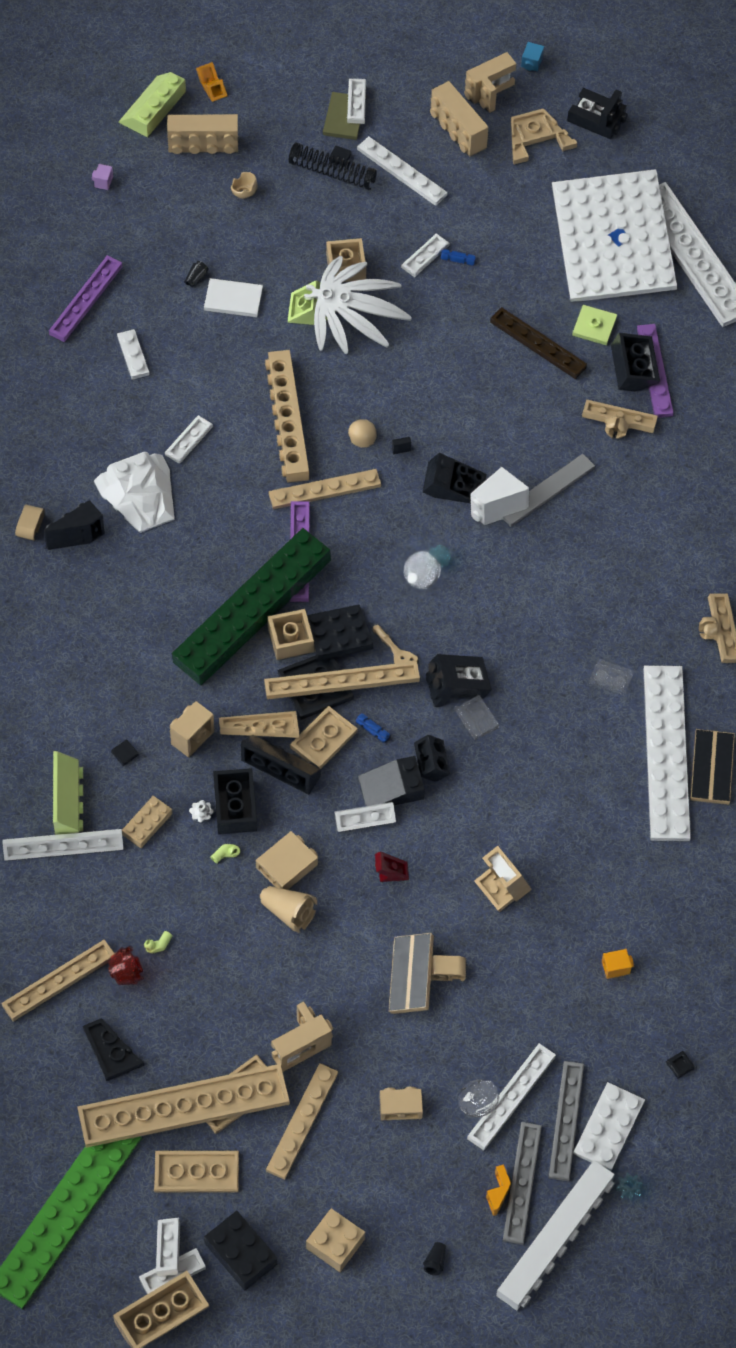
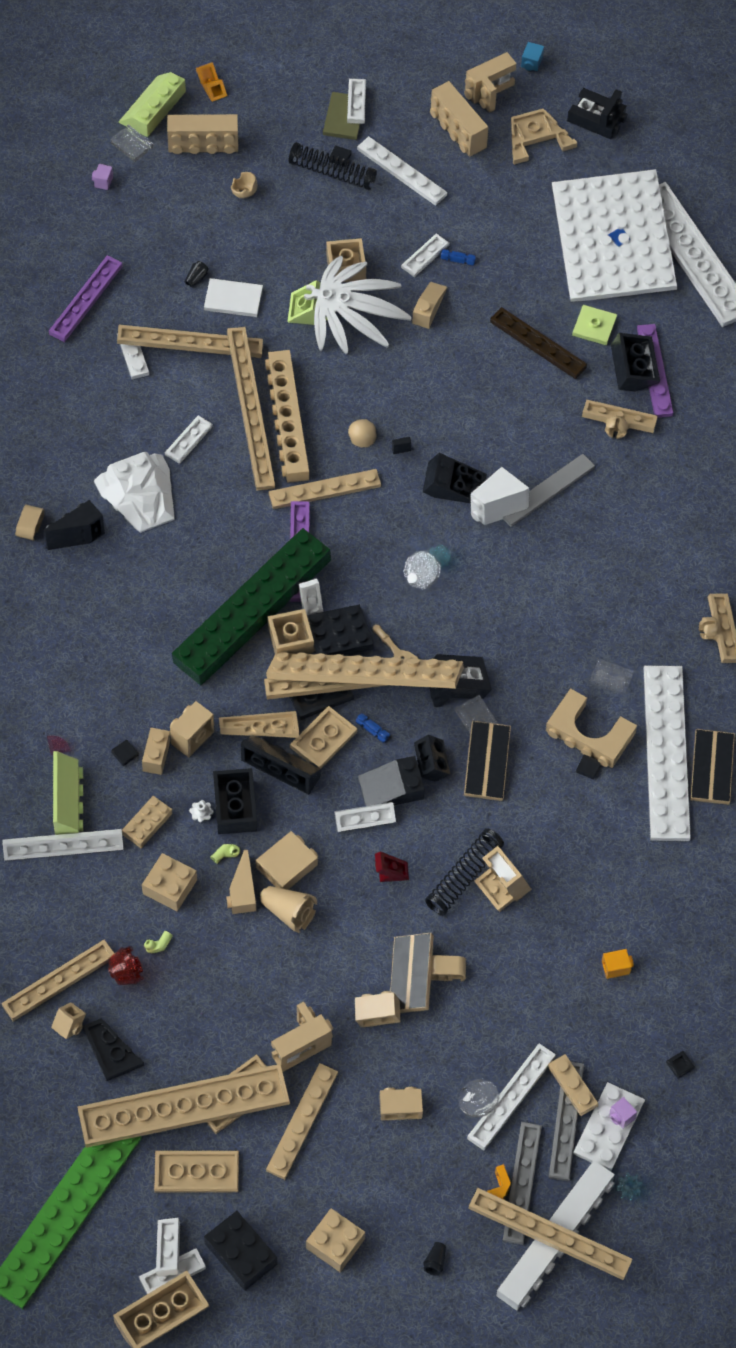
(57, 744): none -> clear pink tile
(68, 1020): none -> tan brick
(131, 143): none -> clear plate
(156, 751): none -> tan brick
(169, 882): none -> tan brick
(182, 340): none -> tan plate
(241, 889): none -> tan slope
(250, 409): none -> tan plate
(311, 597): none -> white plate
(365, 670): none -> tan plate
(377, 1009): none -> tan brick
(428, 305): none -> tan slope
(431, 896): none -> black piece
(487, 760): none -> black tile
(550, 1233): none -> tan plate
(572, 1085): none -> tan plate
(588, 767): none -> black tile
(604, 749): none -> tan arch
(622, 1113): none -> lavender plate

